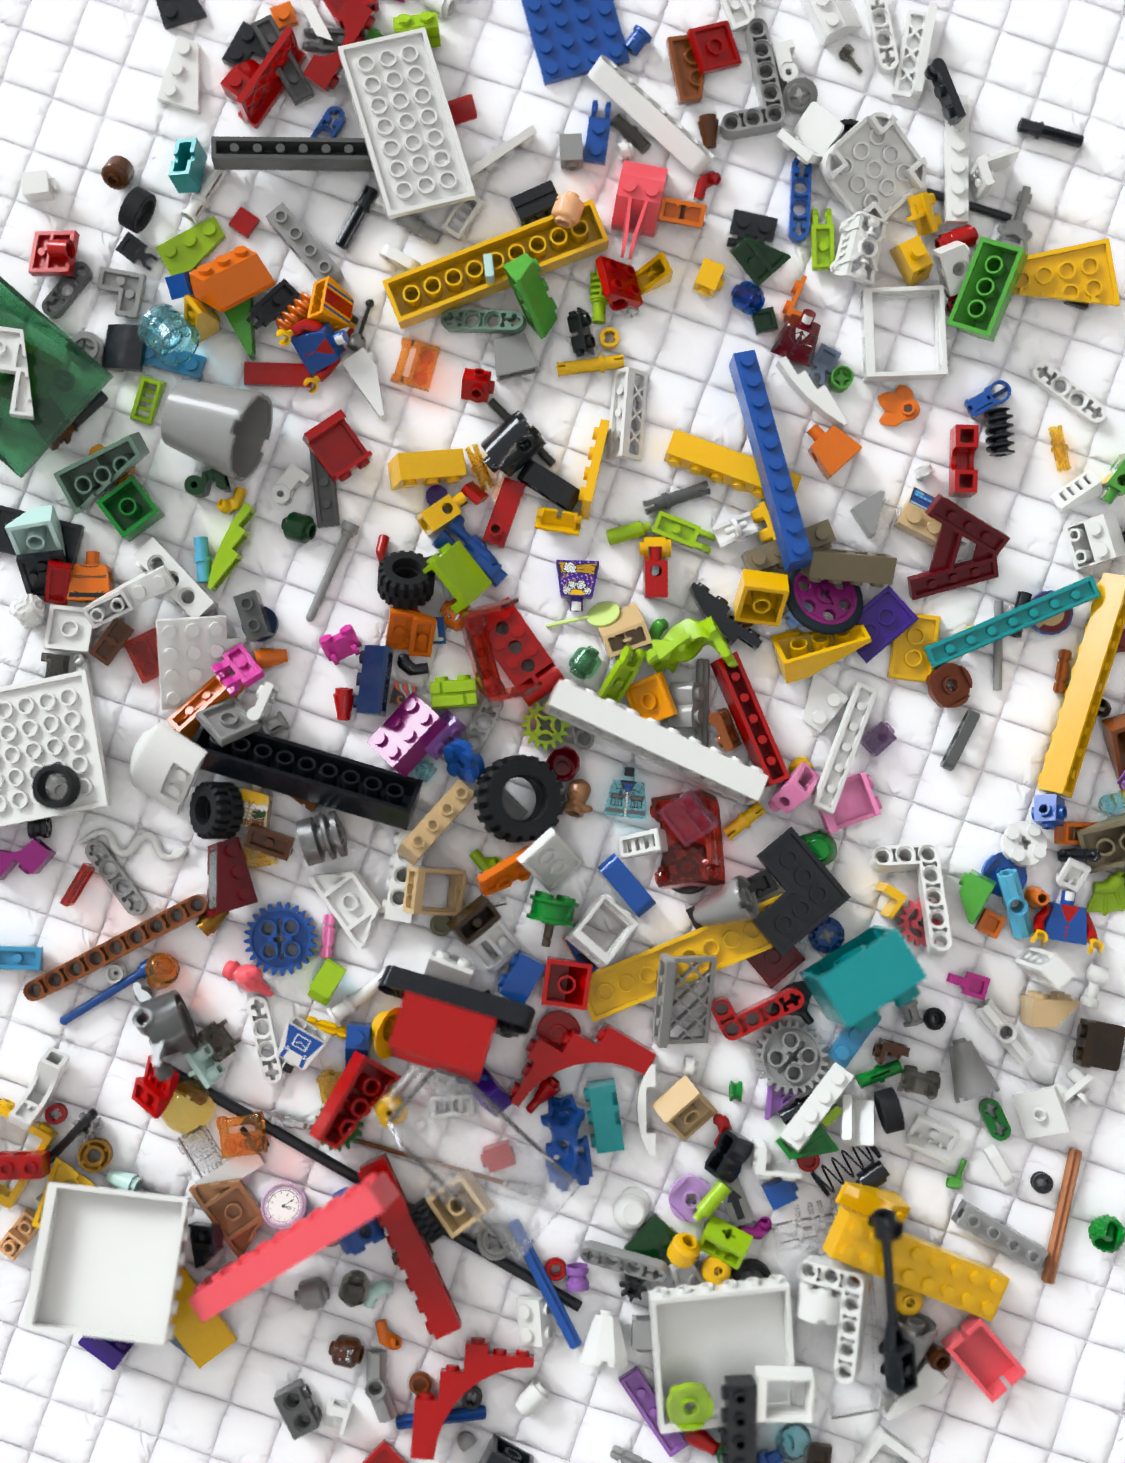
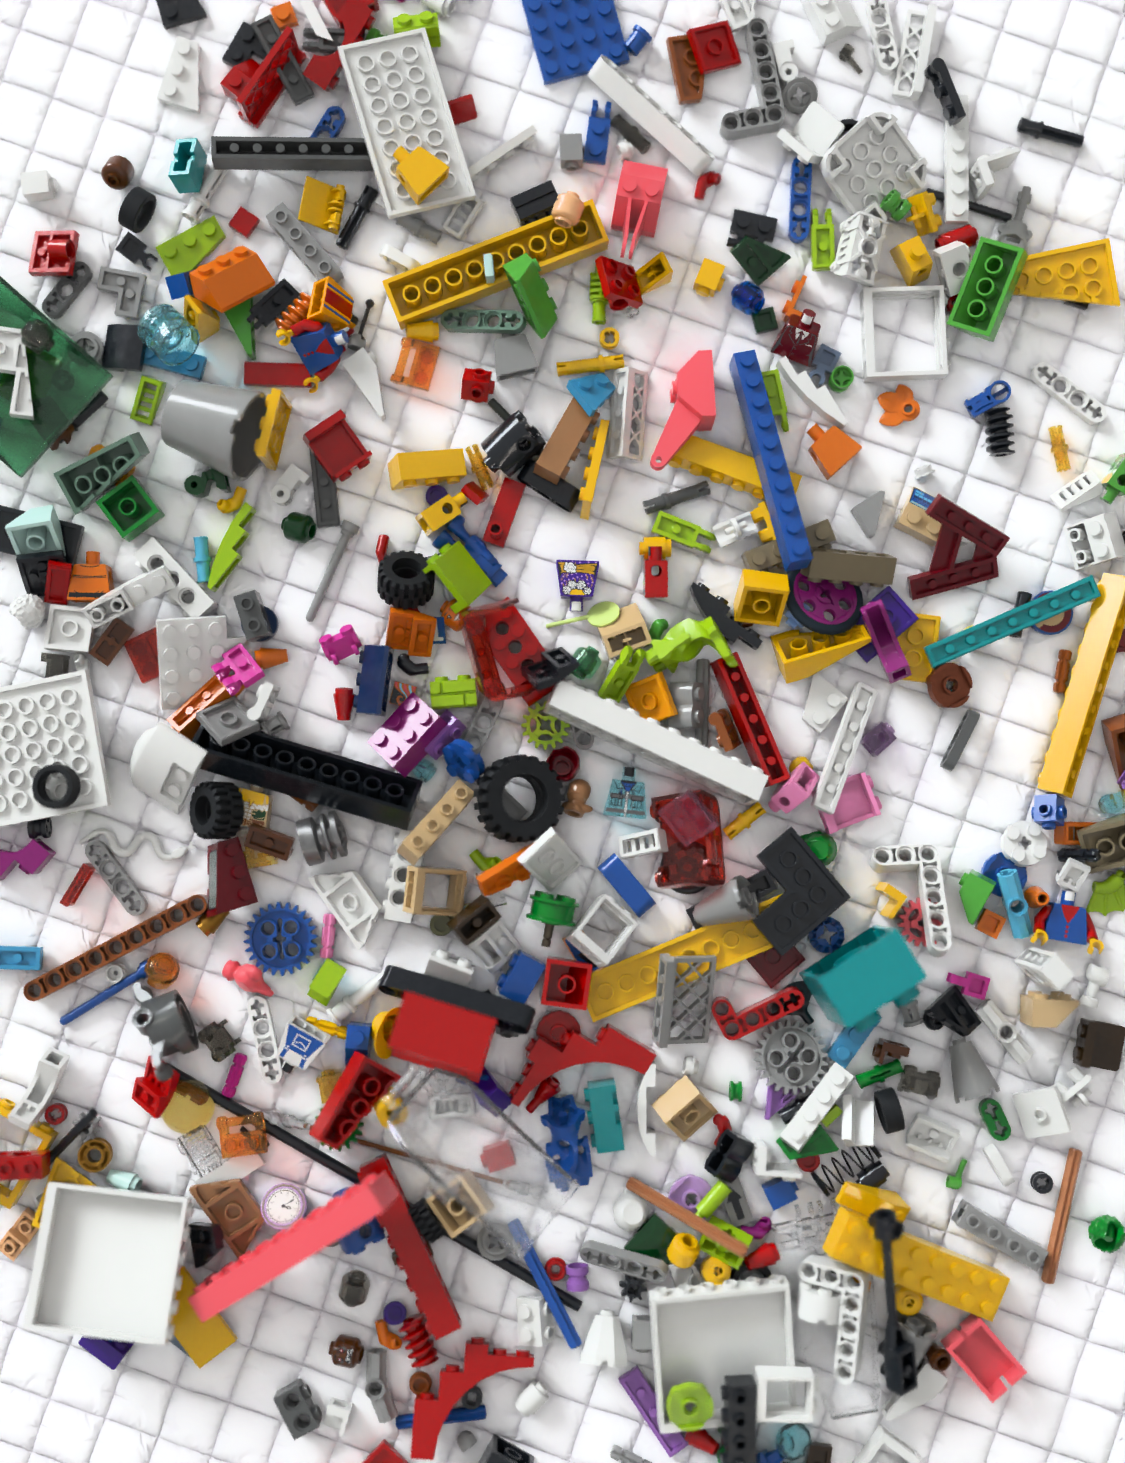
(37, 336): none -> clear smoke head
(203, 1065): light aqua hips -> none
(234, 1075): none -> dark pink axle
(273, 428): none -> yellow plate
(312, 1293): light grey head -> none
(322, 205): none -> yellow hinge
(376, 1290): light aqua arm -> none
(394, 1313): none -> dark purple tile
(419, 172): none -> yellow torso
(419, 1341): none -> red piece
(423, 331): none -> yellow cone
(553, 668): none -> black slope
(564, 443): none -> medium nougat brick
(568, 523): yellow hinge -> none
(580, 322): black hinge -> none
(591, 391): none -> dark azure wing
(627, 532): lime cylinder -> none
(682, 212): orange brick -> none
(687, 1217): none -> nougat axle
(693, 407): none -> coral slope
(708, 129): reddish brown cone -> none
(763, 1256): none -> red cone
(776, 396): none -> lime hinge
(885, 641): none -> magenta arch
(895, 205): none -> bright green wheel
(954, 1012): none -> black wing
(962, 476): red arch -> none
(997, 651): light grey bar -> none
(1106, 705): black hinge -> none

